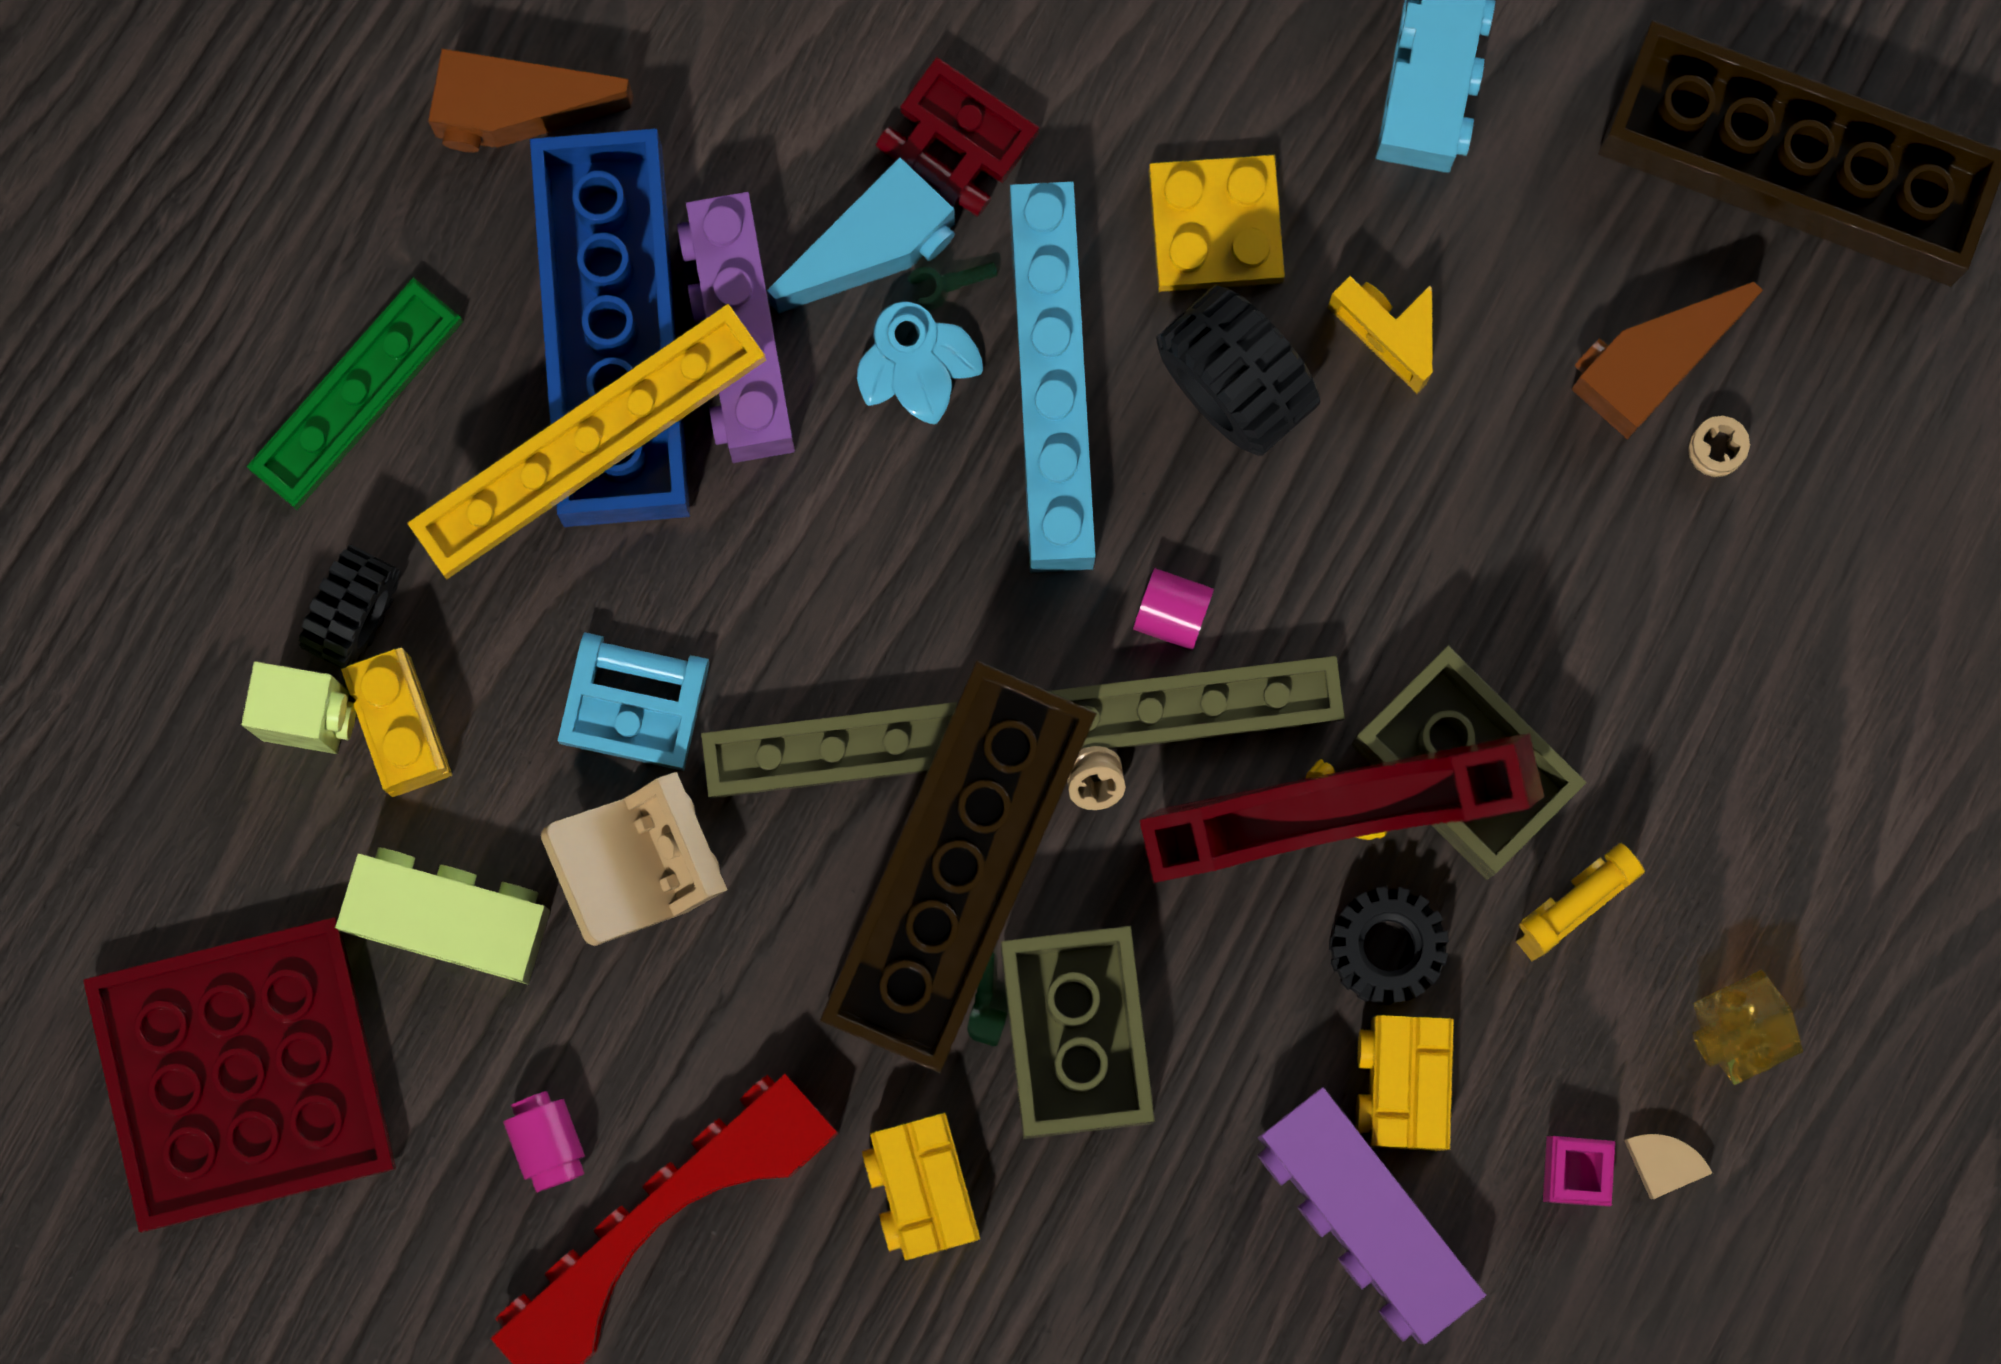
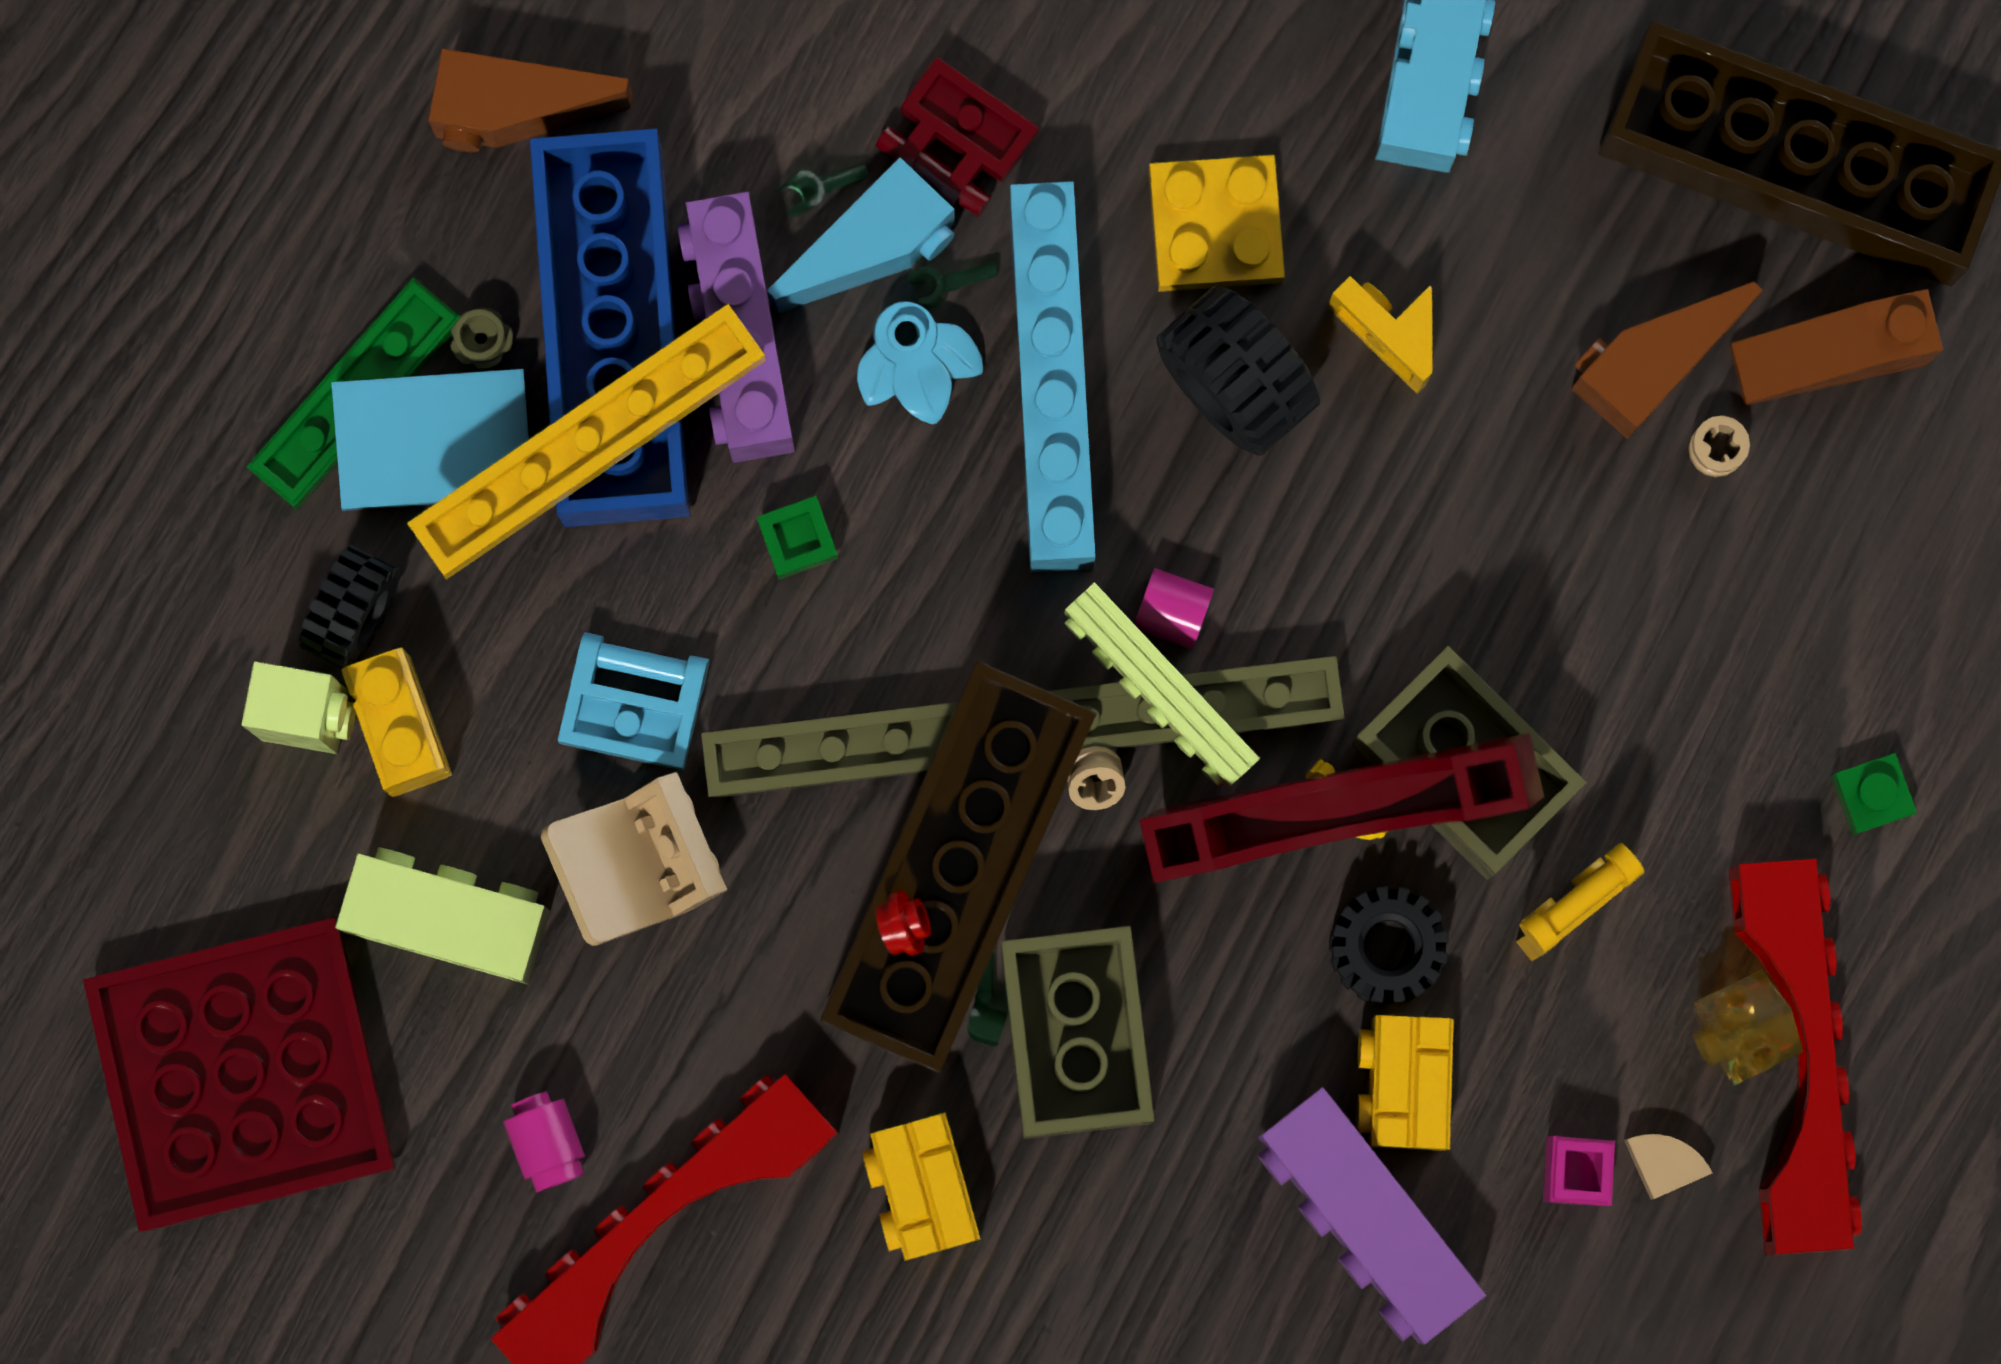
(423, 434): none -> medium azure tile
(476, 322): none -> olive plate
(797, 537): none -> green plate
(814, 188): none -> clear green hand
(903, 924): none -> red plate
(1160, 685): none -> yellowish green piece
(1807, 1191): none -> red arch
(1838, 348): none -> dark orange slope
(1873, 794): none -> green plate

